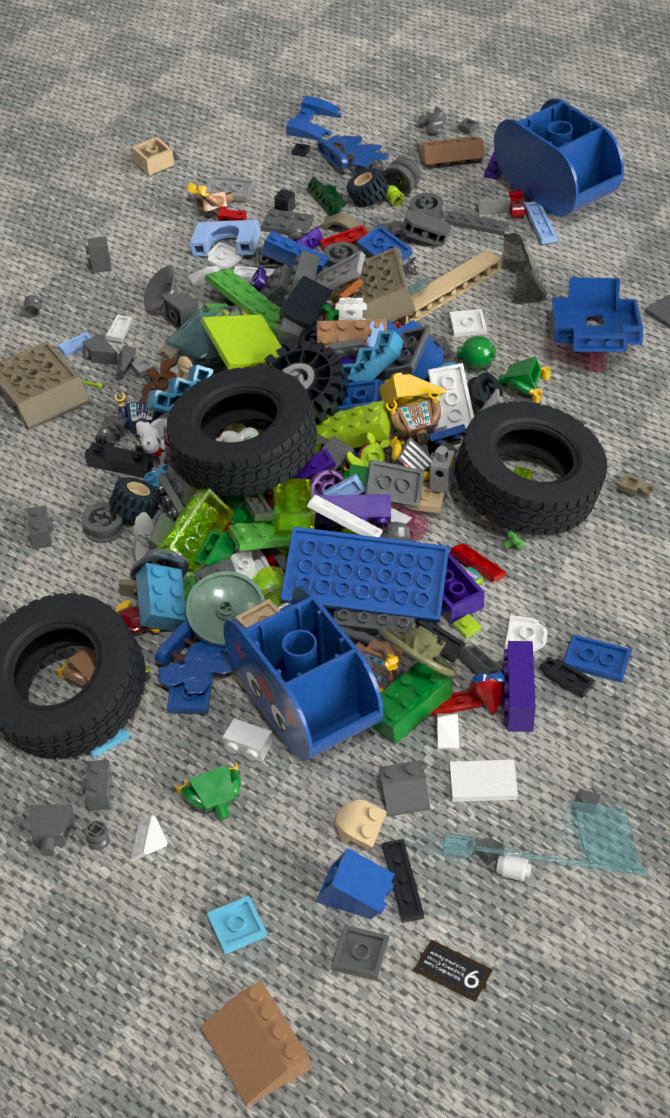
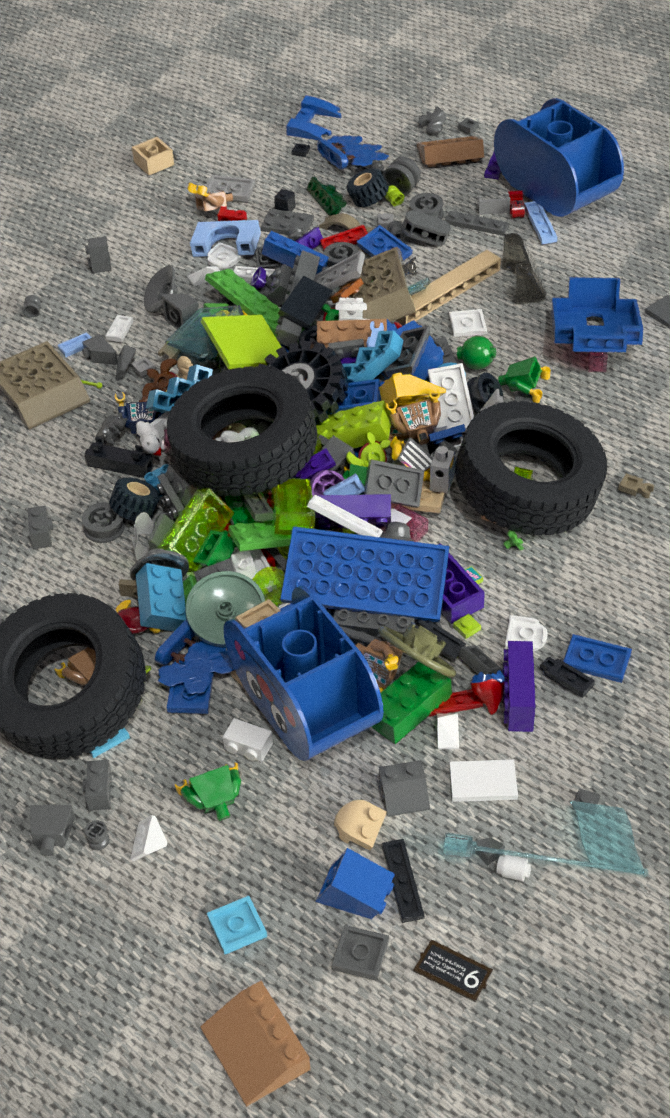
(478, 562): red tile -> none

